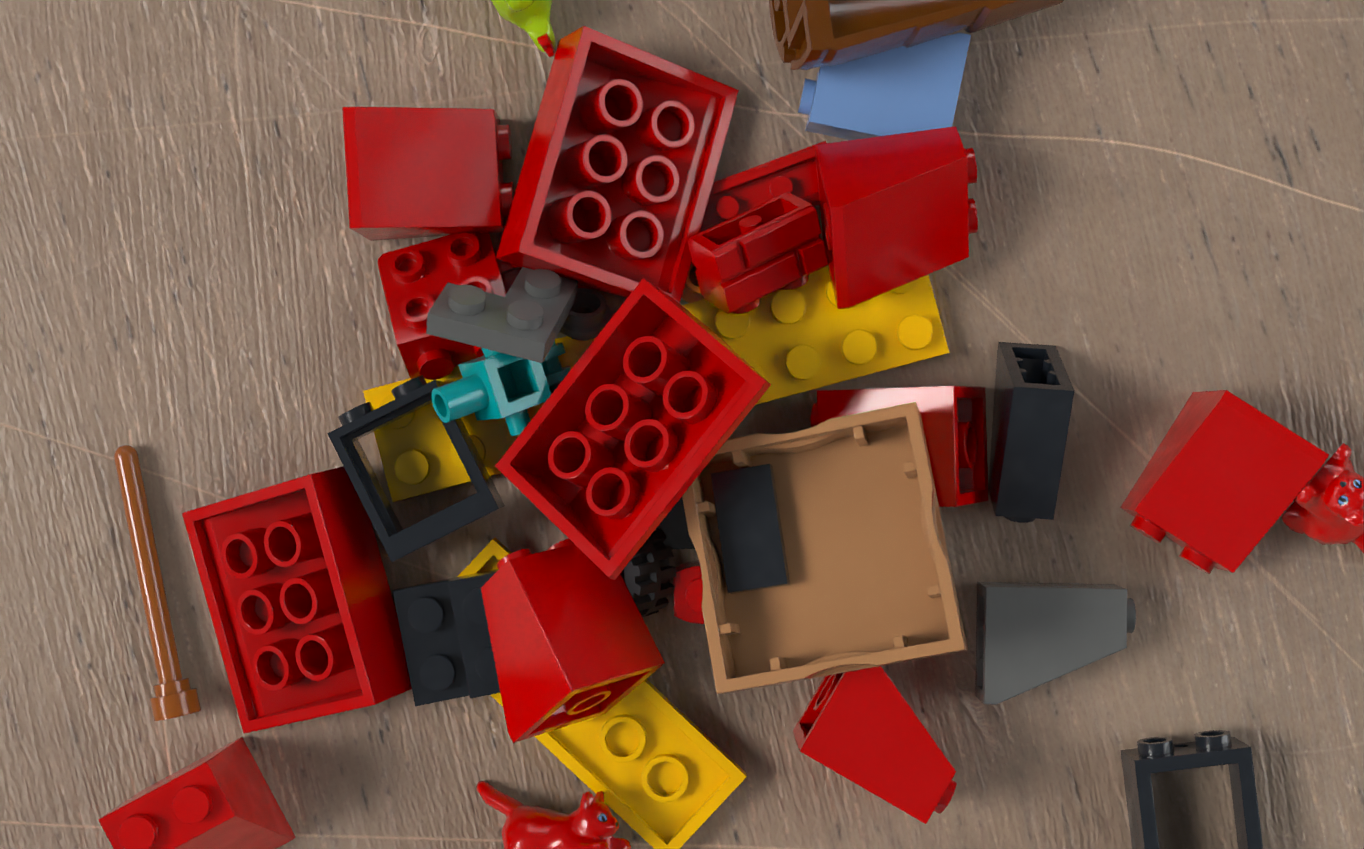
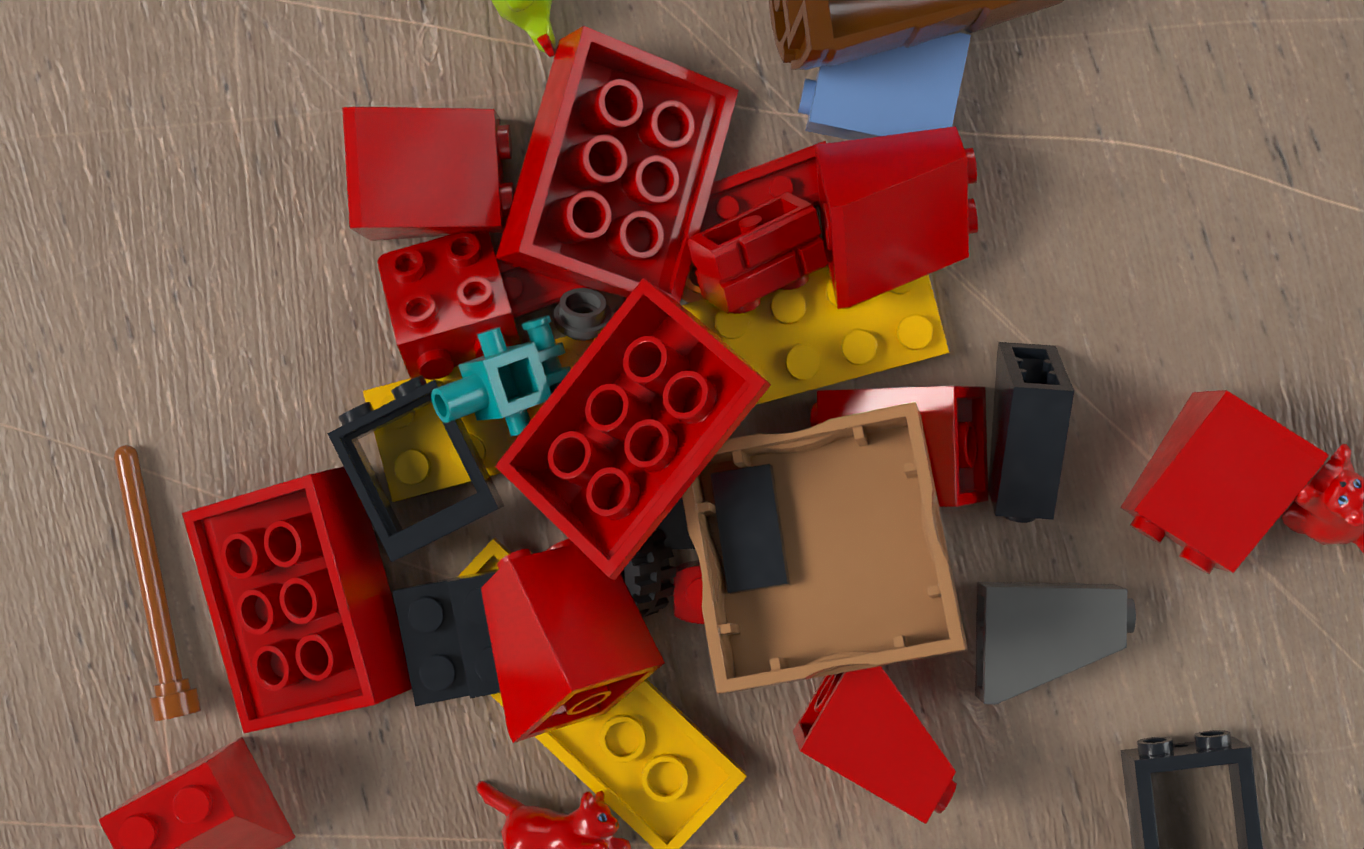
(516, 324): dark grey plate -> none

